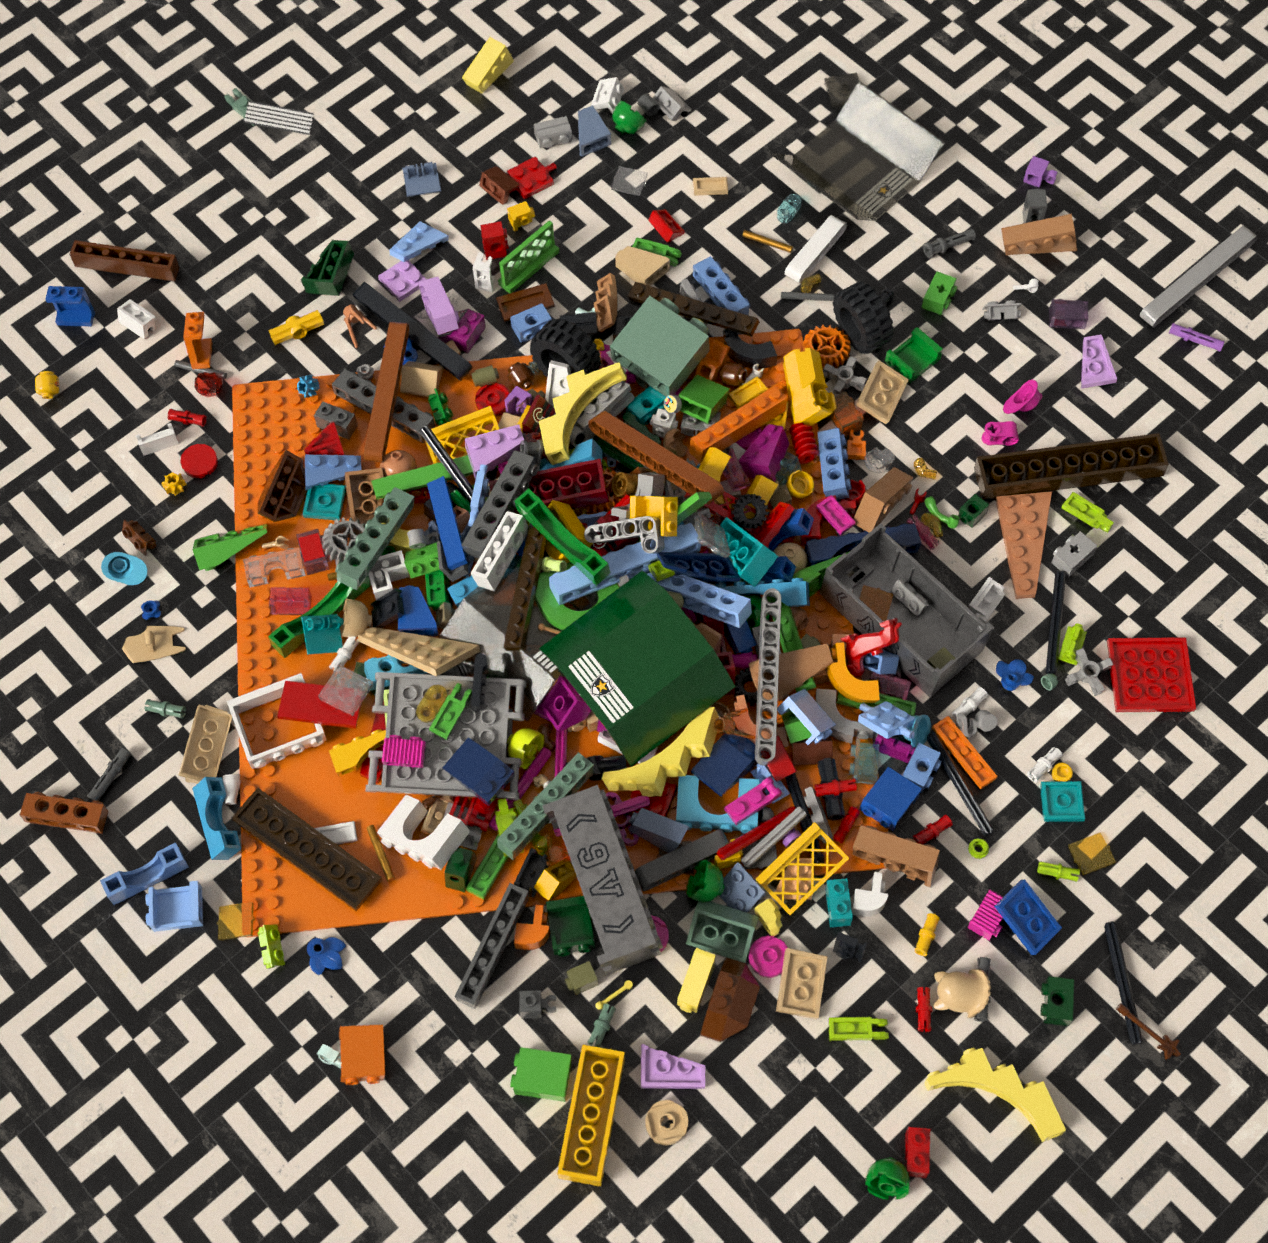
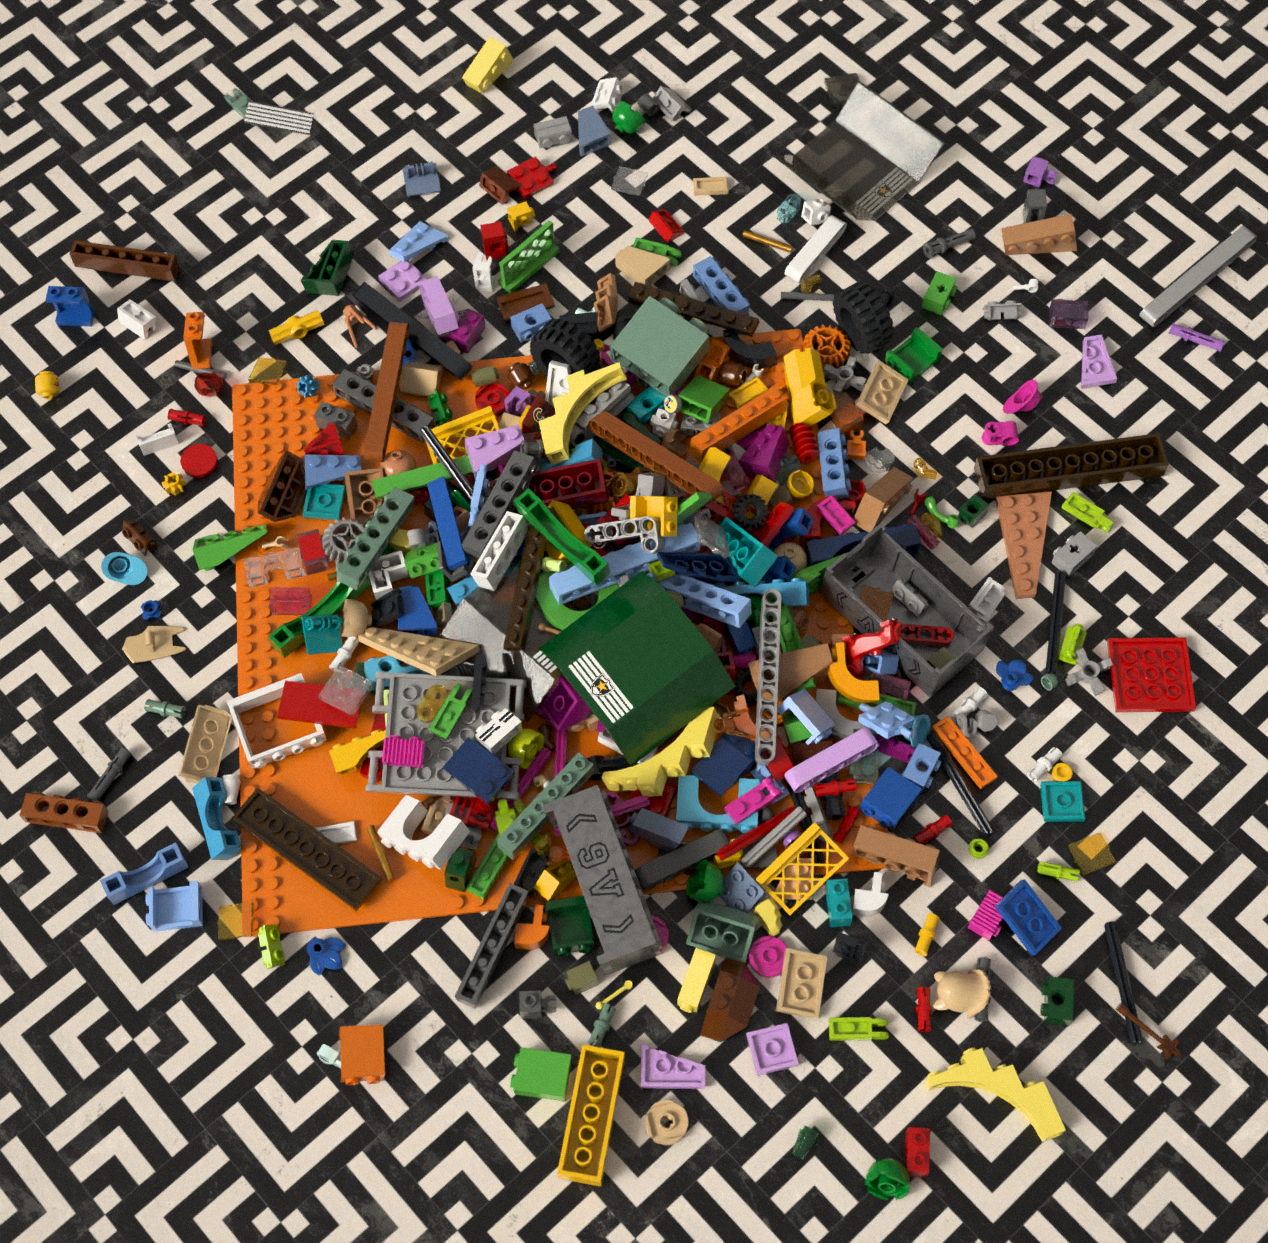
(267, 371): none -> clear yellow piece
(498, 731): none -> white slope
(772, 1049): none -> lavender plate
(805, 1142): none -> clear green cone
(815, 211): none -> white brick
(831, 760): none -> lavender beam
(911, 628): none -> red beam

